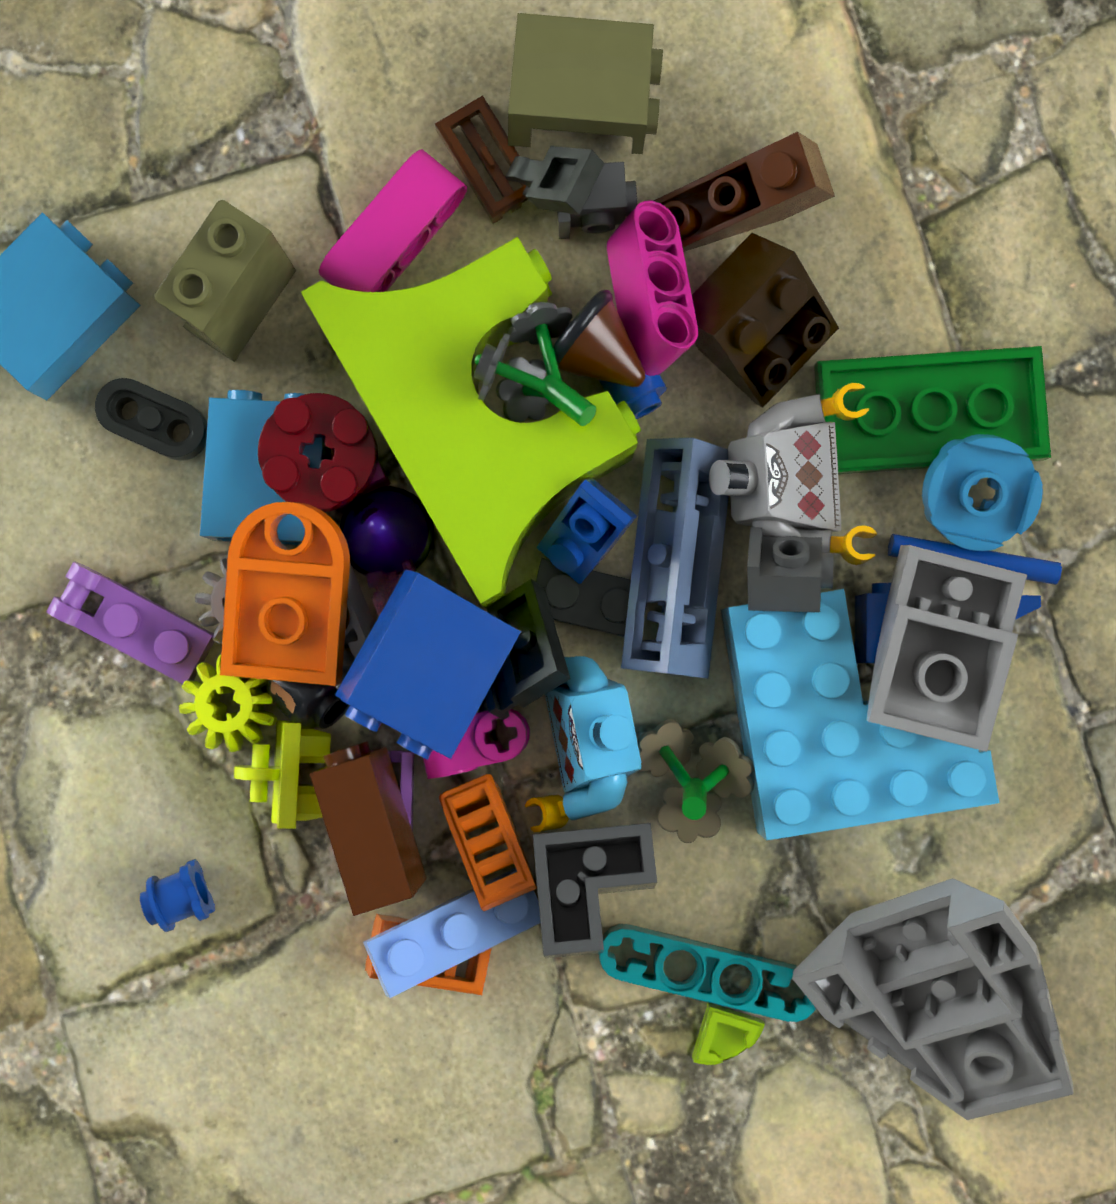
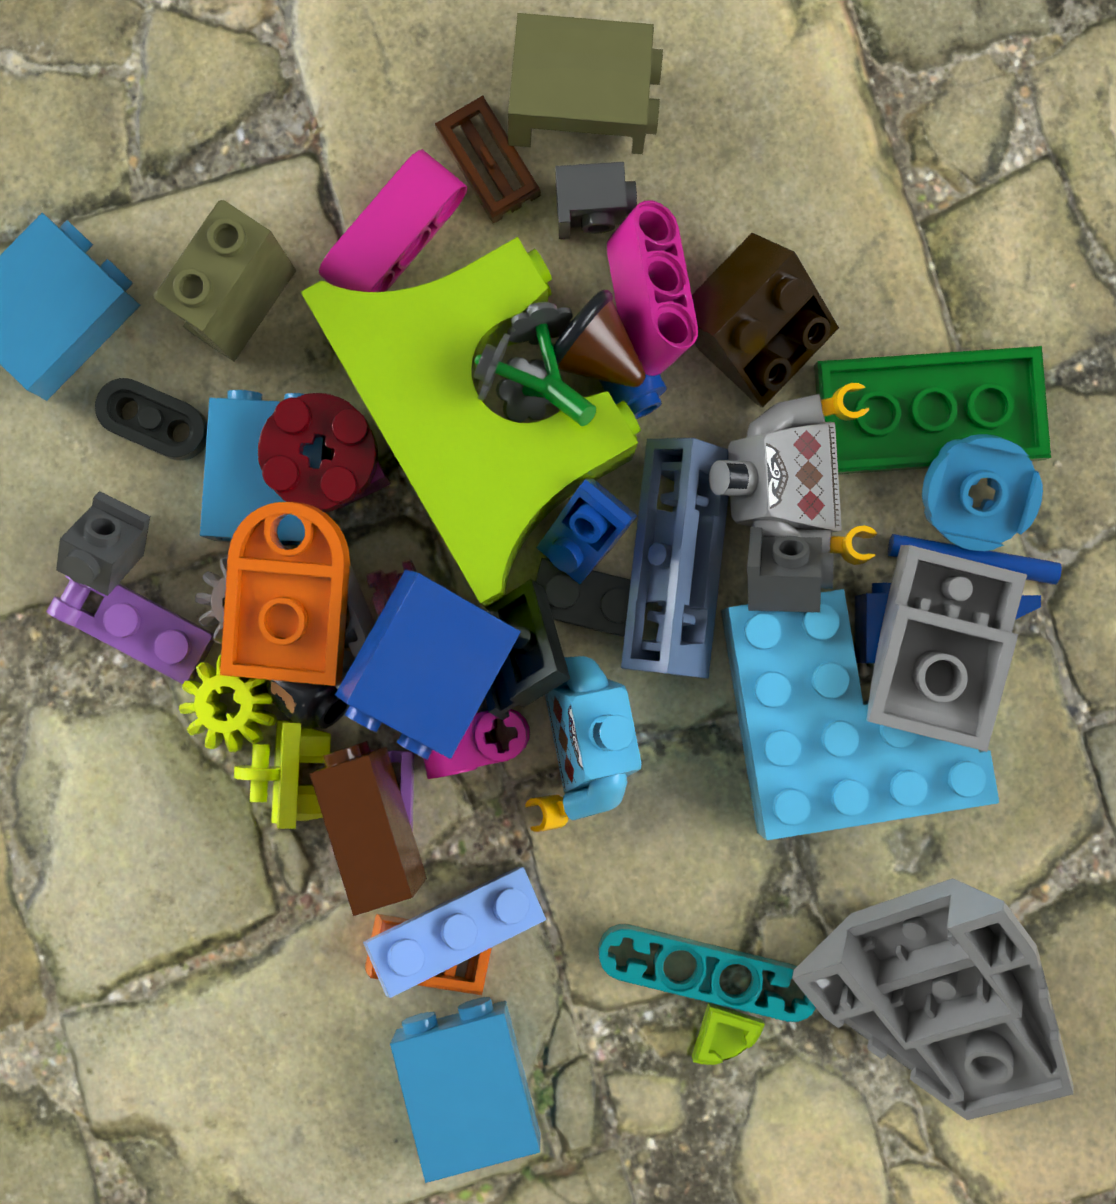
(103, 544): none -> dark grey brick
(177, 897): blue brick -> none
(386, 530): dark purple hat -> none
(465, 1089): none -> dark azure brick
(471, 808): orange slope -> none
(560, 180): pearl dark grey plate -> none
(578, 867): dark grey brick -> none
(691, 808): dark tan plant -> none
(751, 192): reddish brown slope -> none

